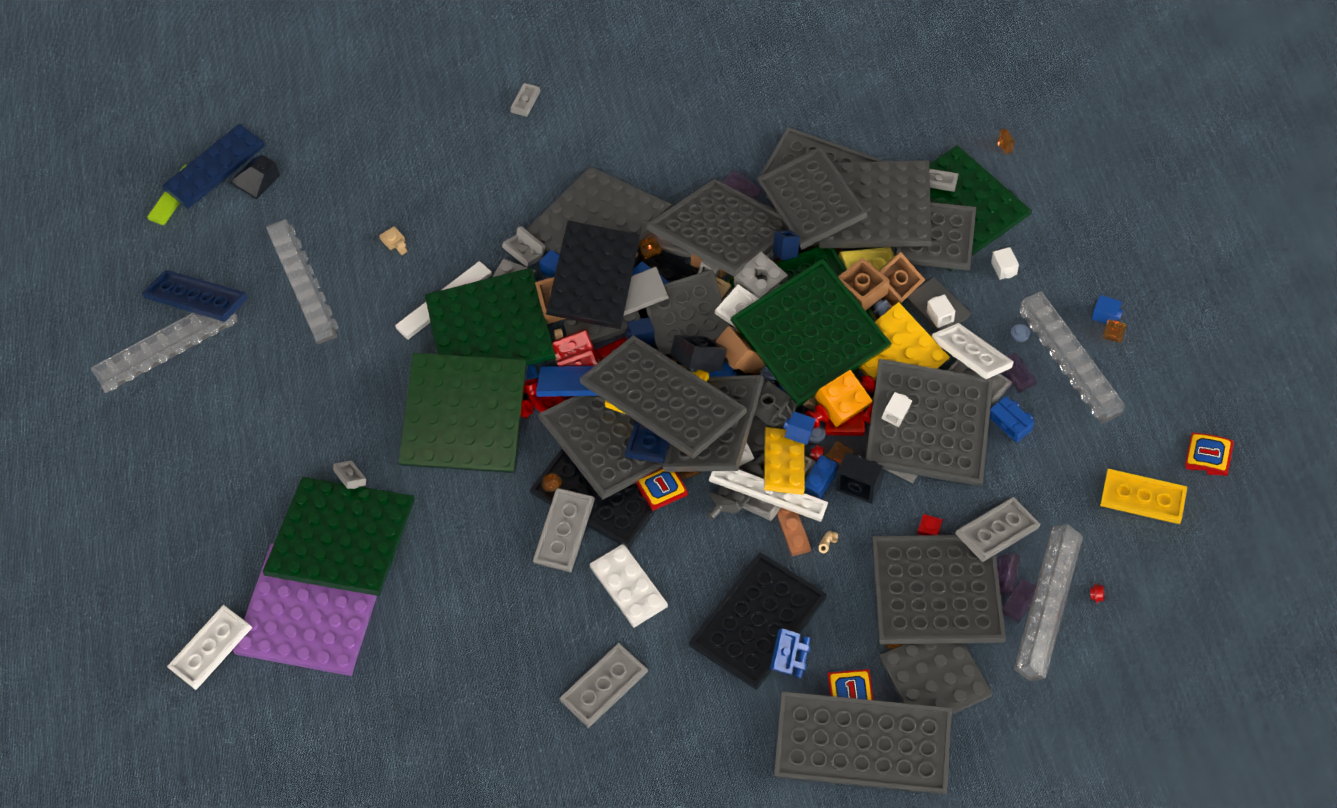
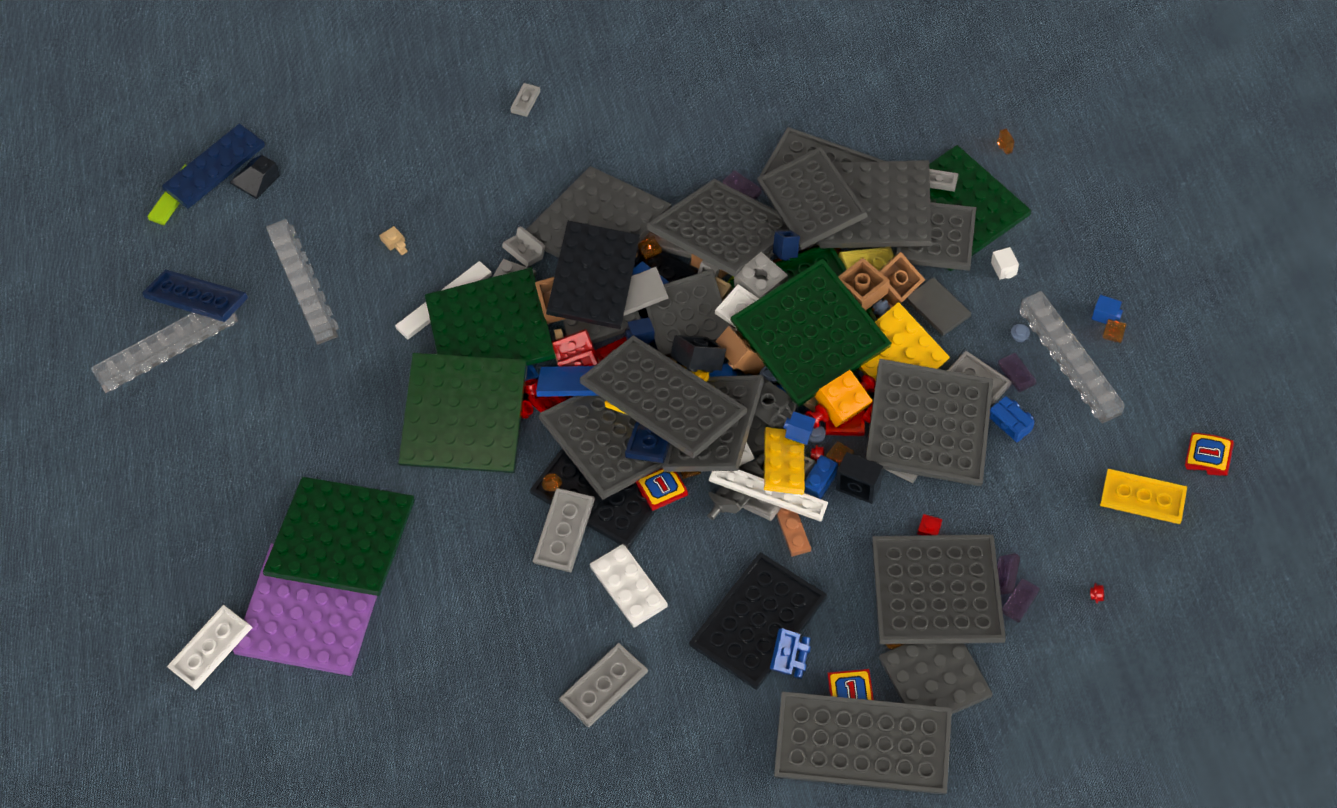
(349, 474): light grey plate -> none
(549, 264): blue brick -> none
(825, 542): tan arm -> none
(897, 409): white brick -> none
(940, 311): white brick -> none
(972, 351): white plate -> none
(997, 529): light grey tile -> none
(1048, 603): clear brick -> none

